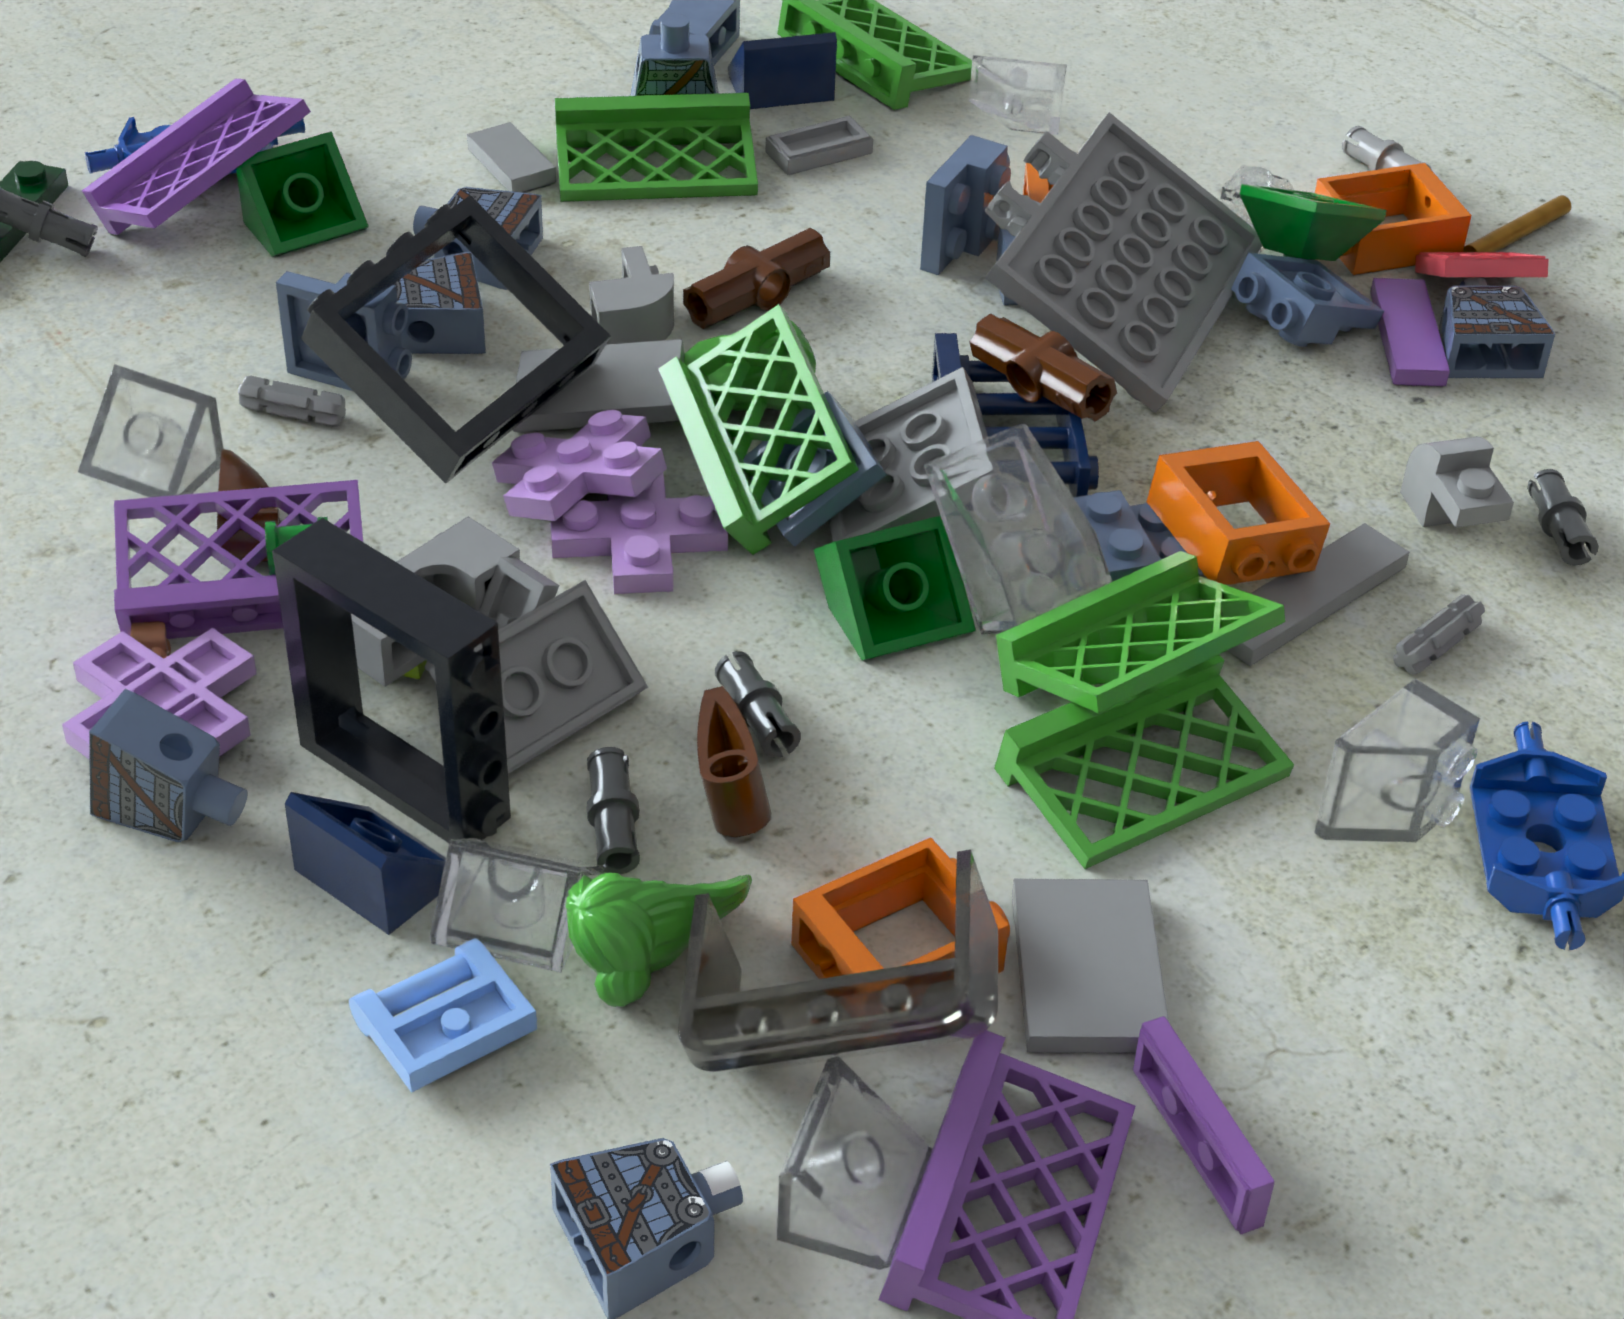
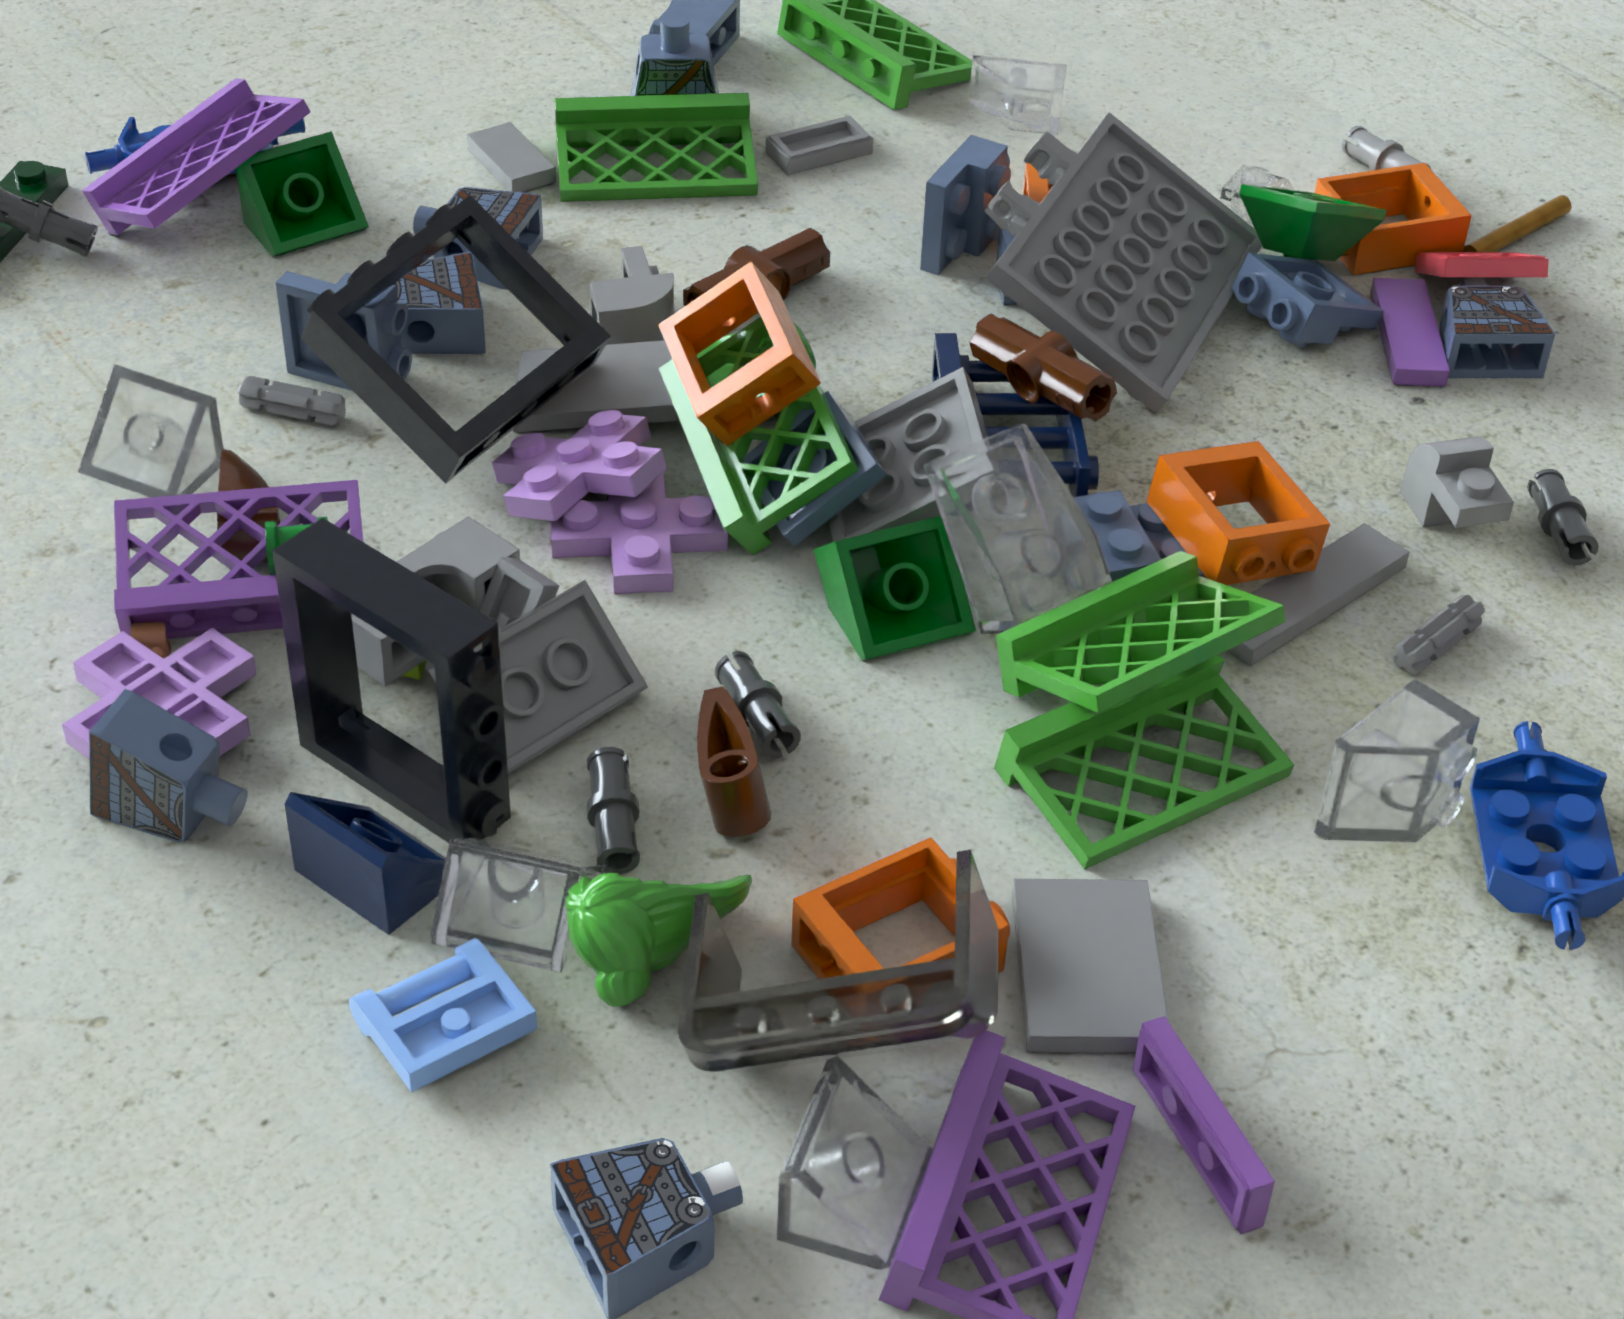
(780, 372): none -> orange window
(786, 70): dark blue slope -> none

